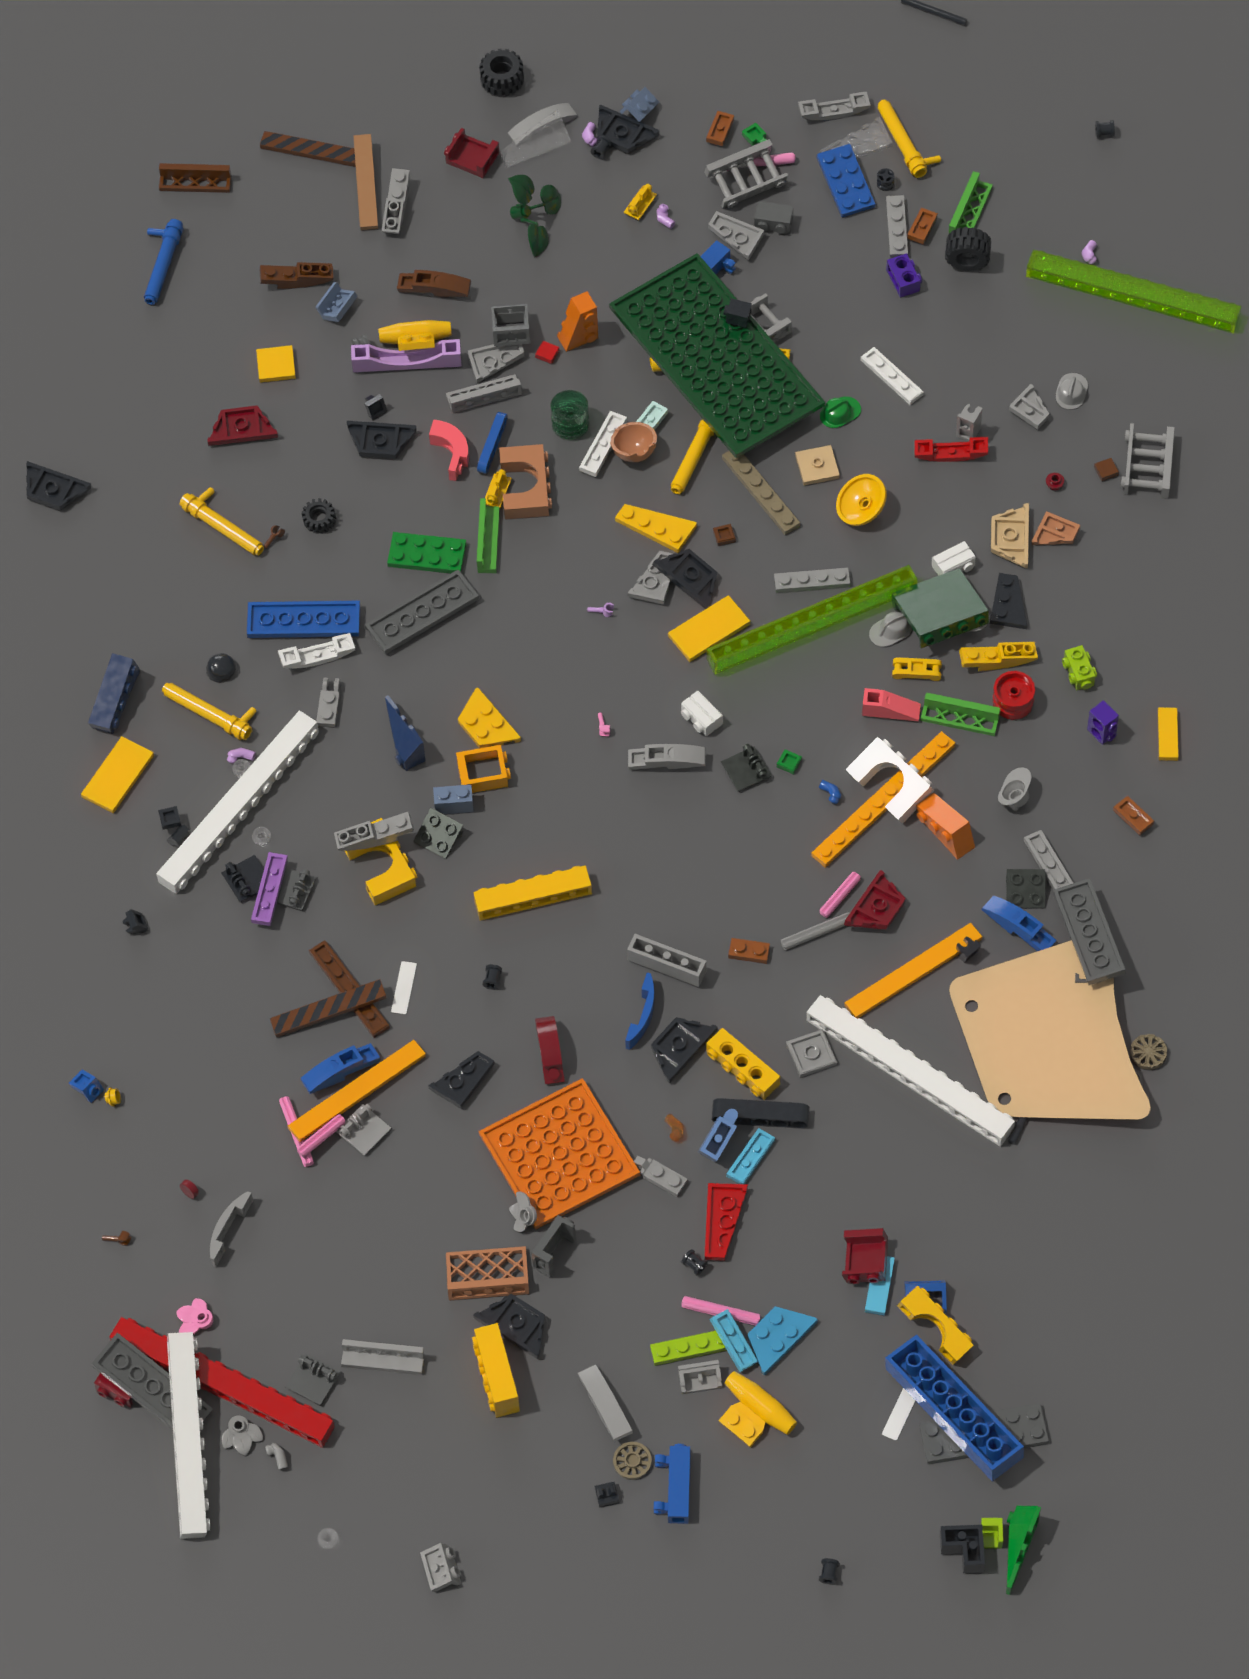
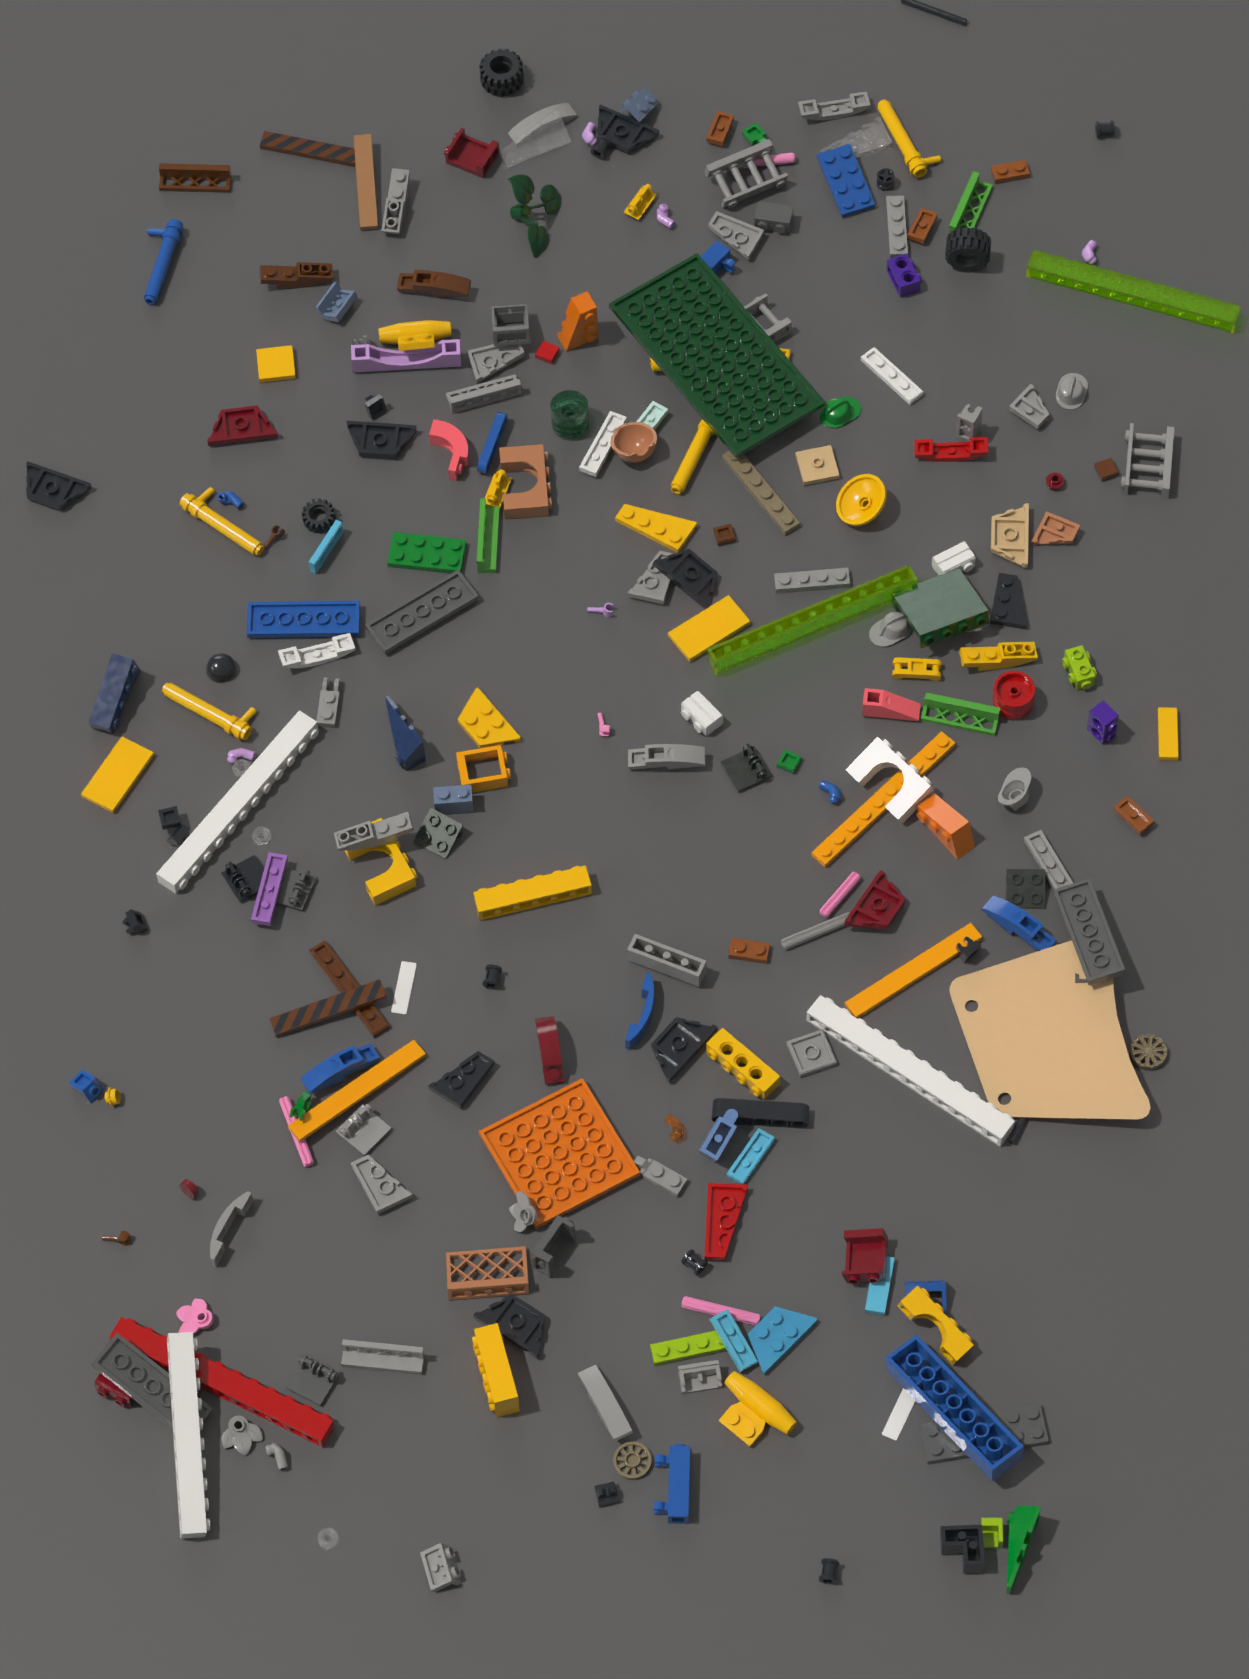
(230, 498): none -> blue arm
(302, 1106): none -> green plate
(321, 1135): bright pink axle -> none
(326, 547): none -> medium azure tile
(378, 1185): none -> light grey wing
(738, 313): black brick -> none
(1010, 171): none -> dark orange plate

